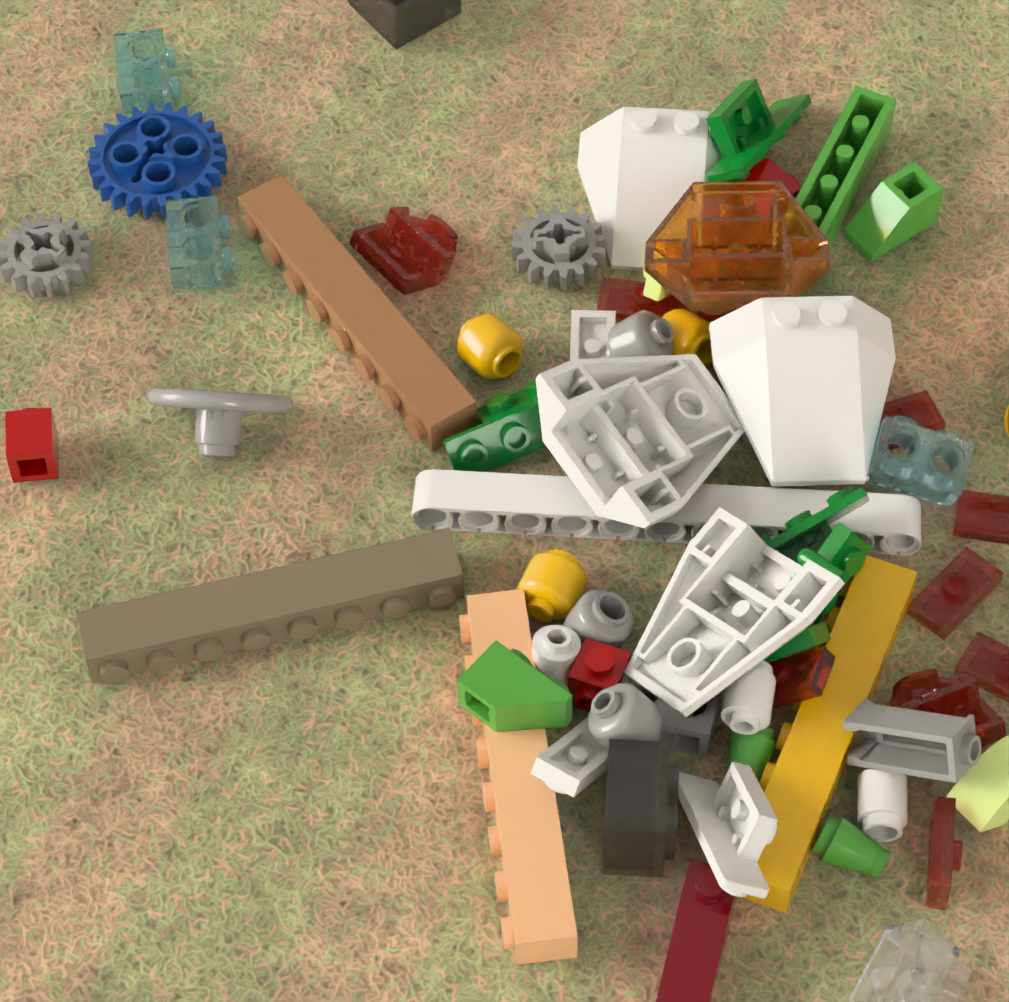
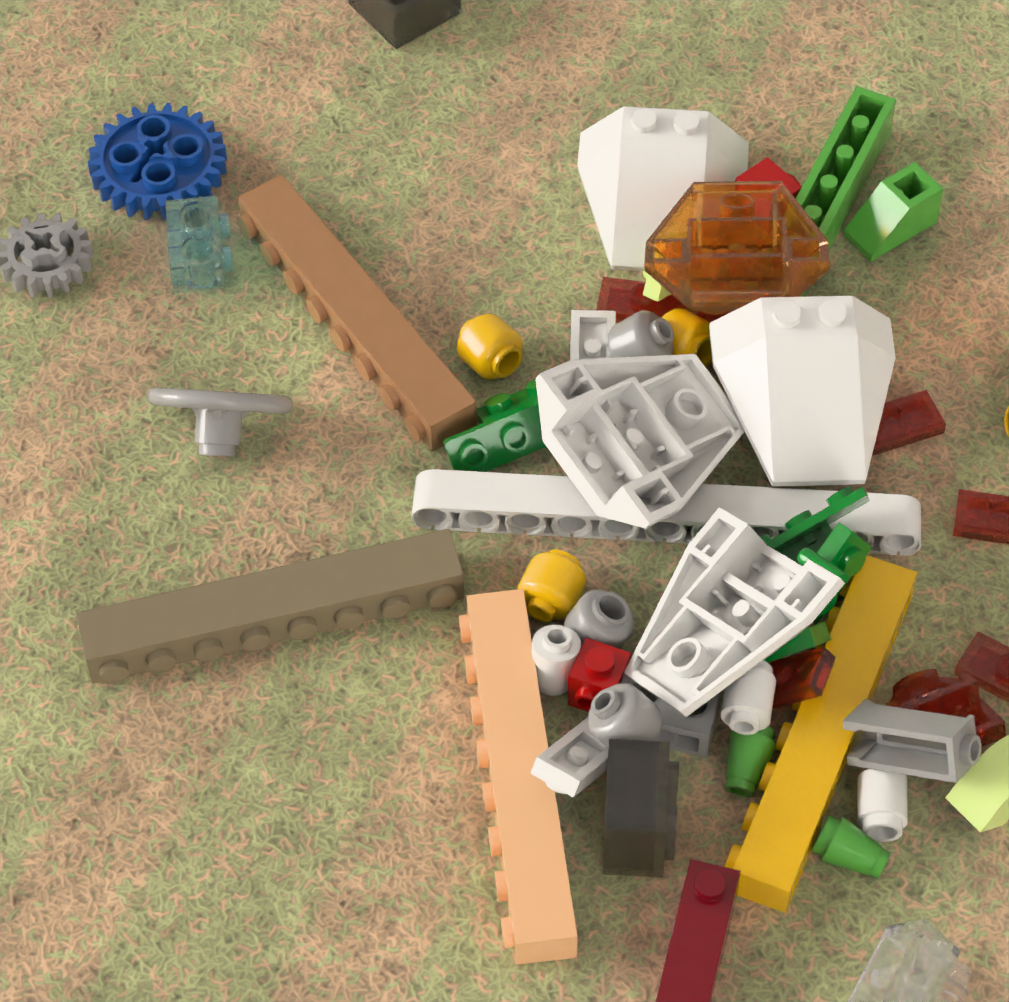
(31, 444): red brick -> none
(144, 69): clear light blue brick -> none
(408, 249): clear red slope -> none
(512, 694): bright green slope -> none
(559, 247): light grey gear -> none
(731, 826): white bracket -> none
(748, 128): green bracket -> none
(916, 472): clear light blue brick -> none
(943, 853): clear red plate -> none
(955, 593): clear red plate -> none

